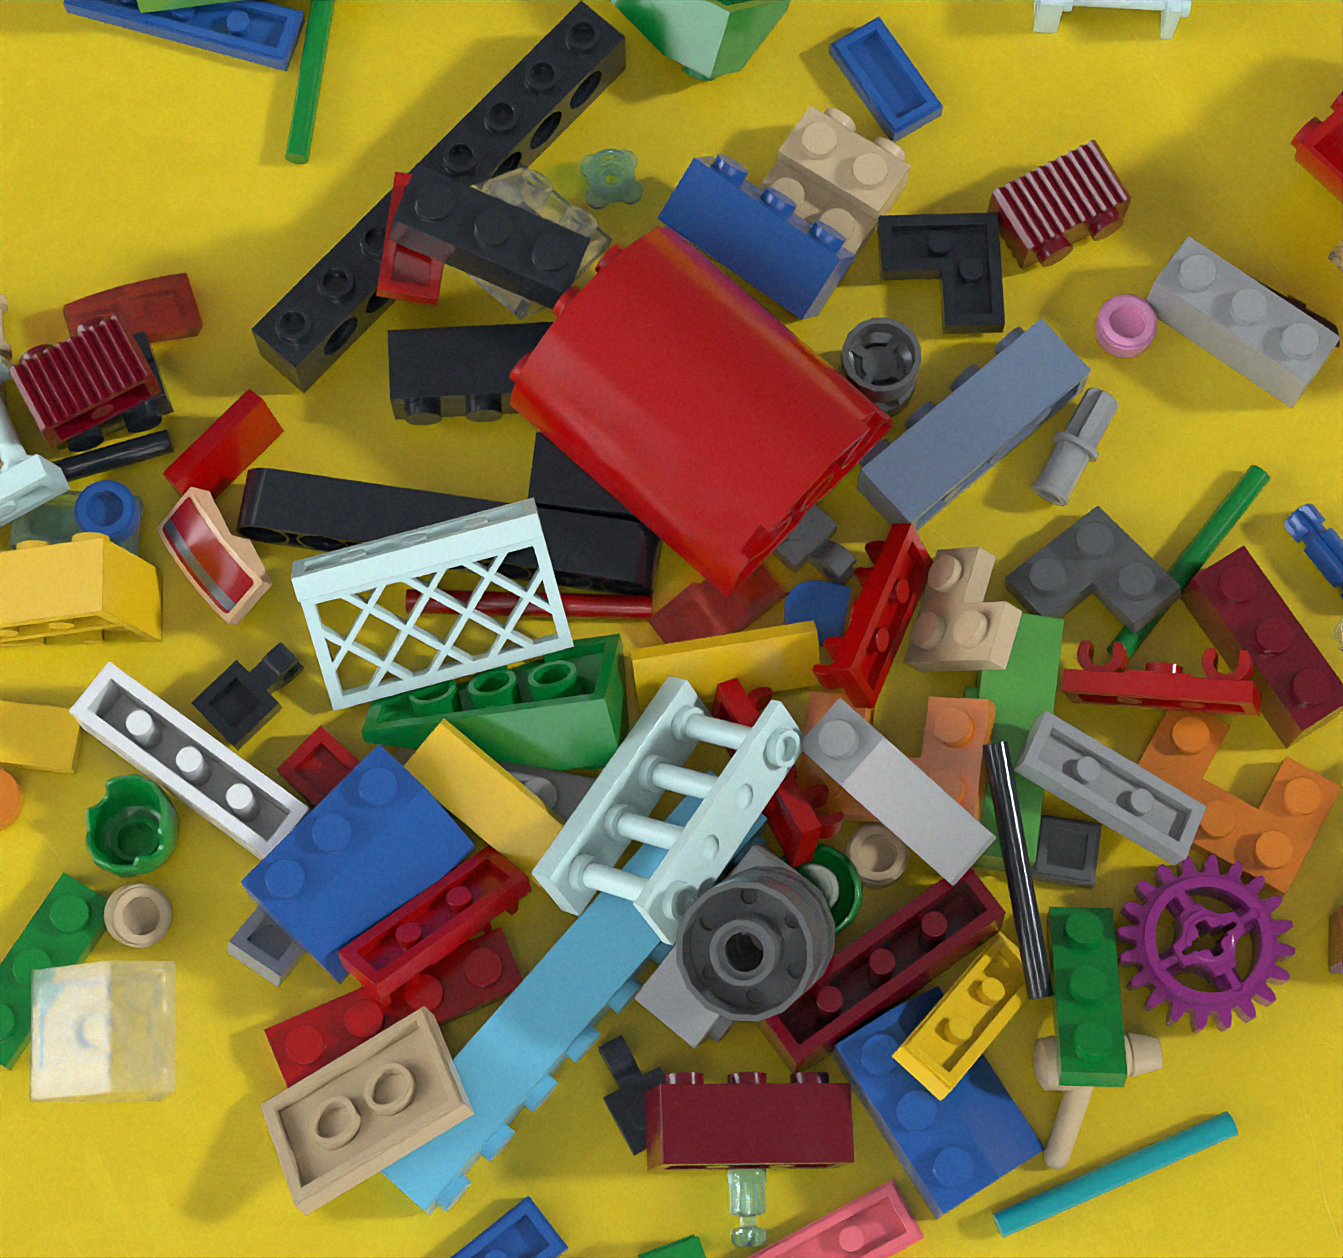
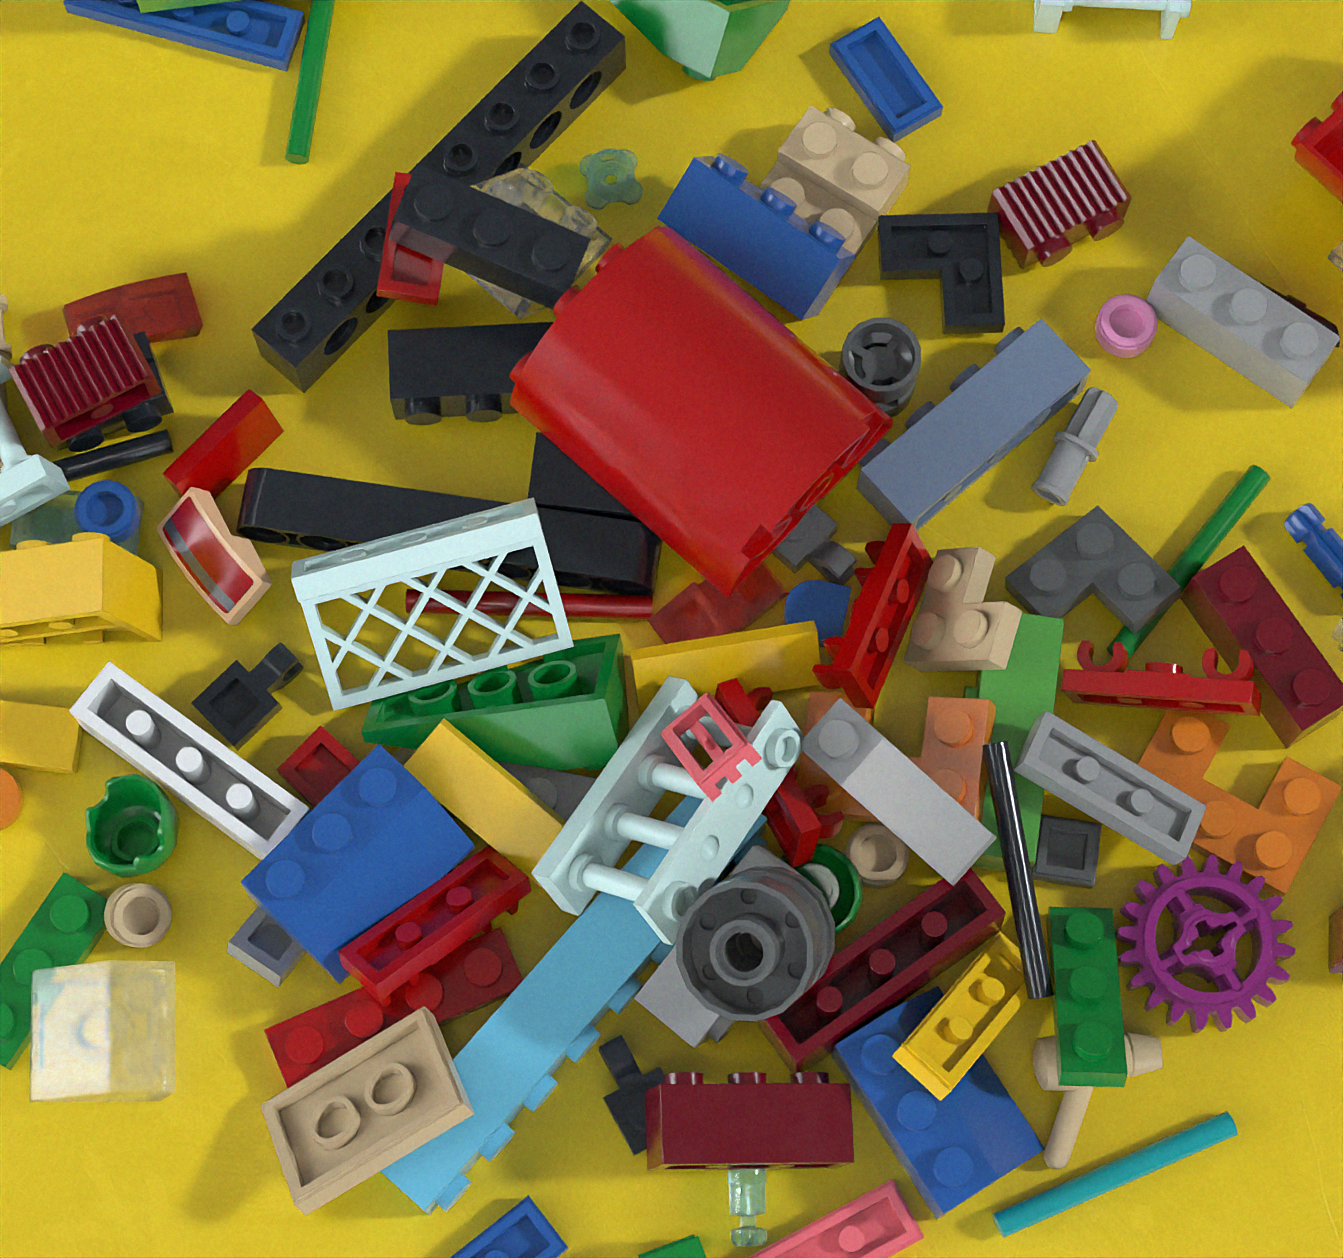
(724, 762): none -> coral tile

